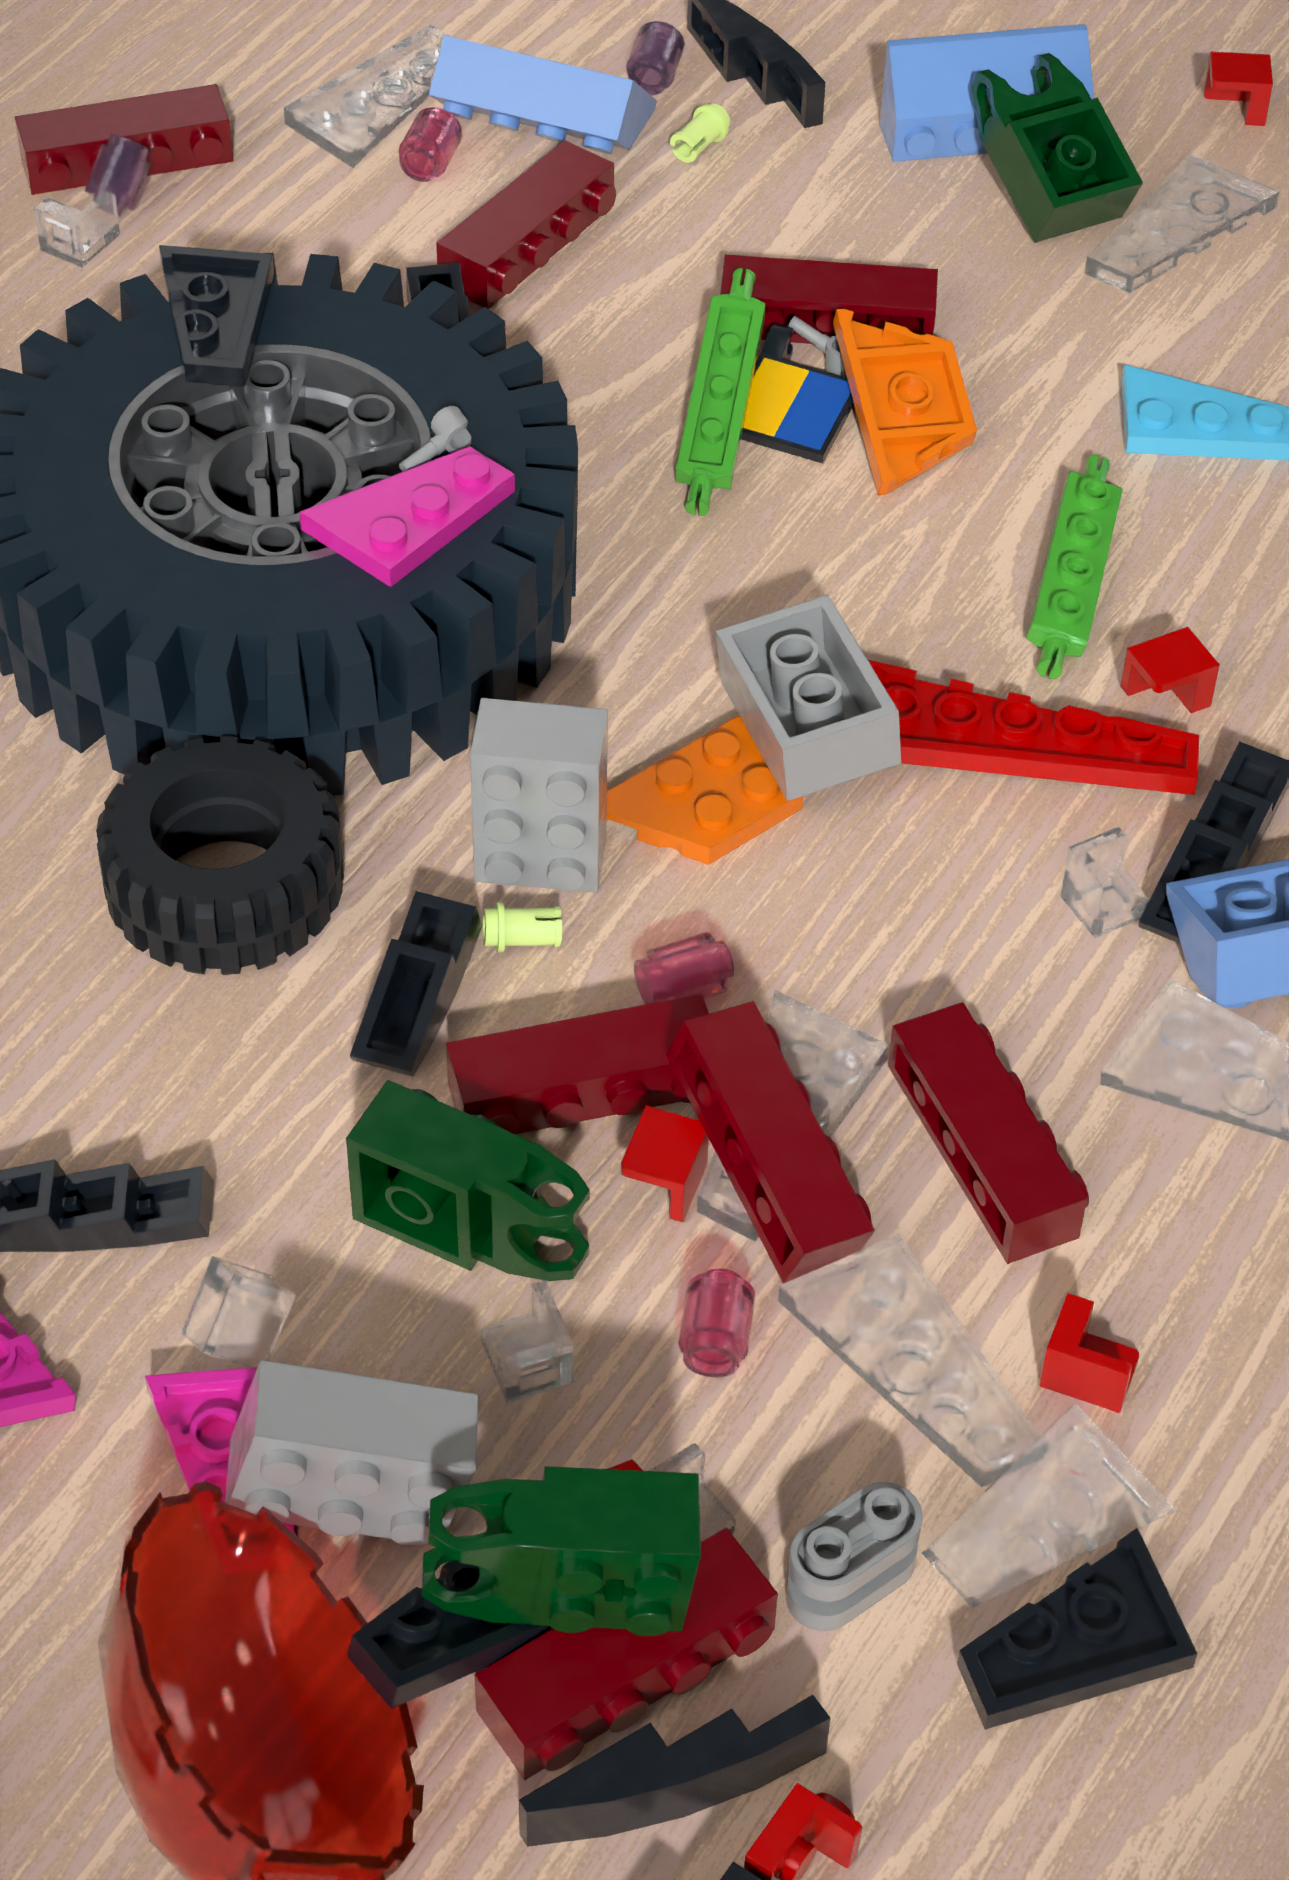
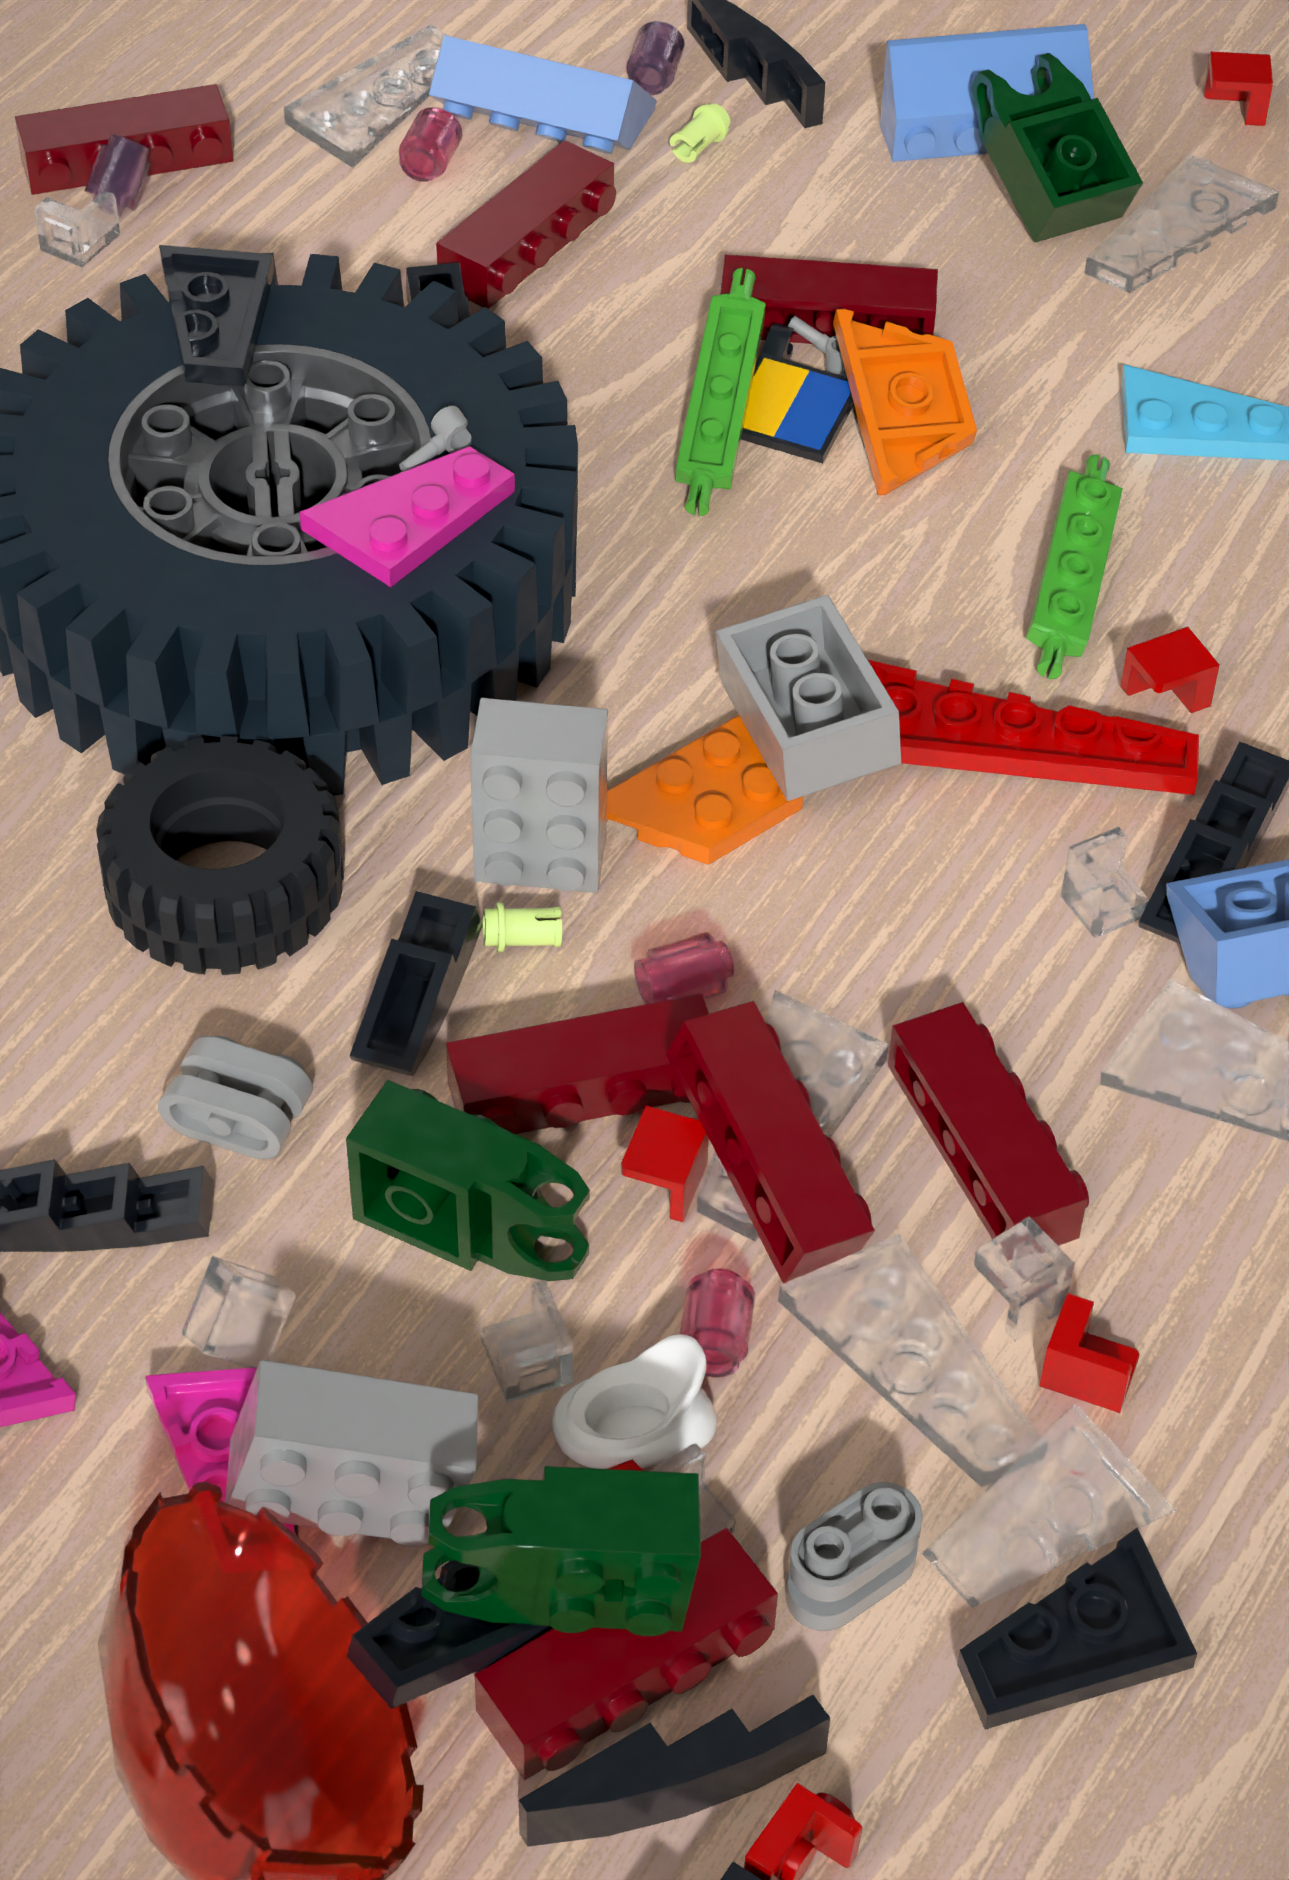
(236, 1097): none -> light grey brick
(638, 1408): none -> white piece
(1028, 1274): none -> clear panel

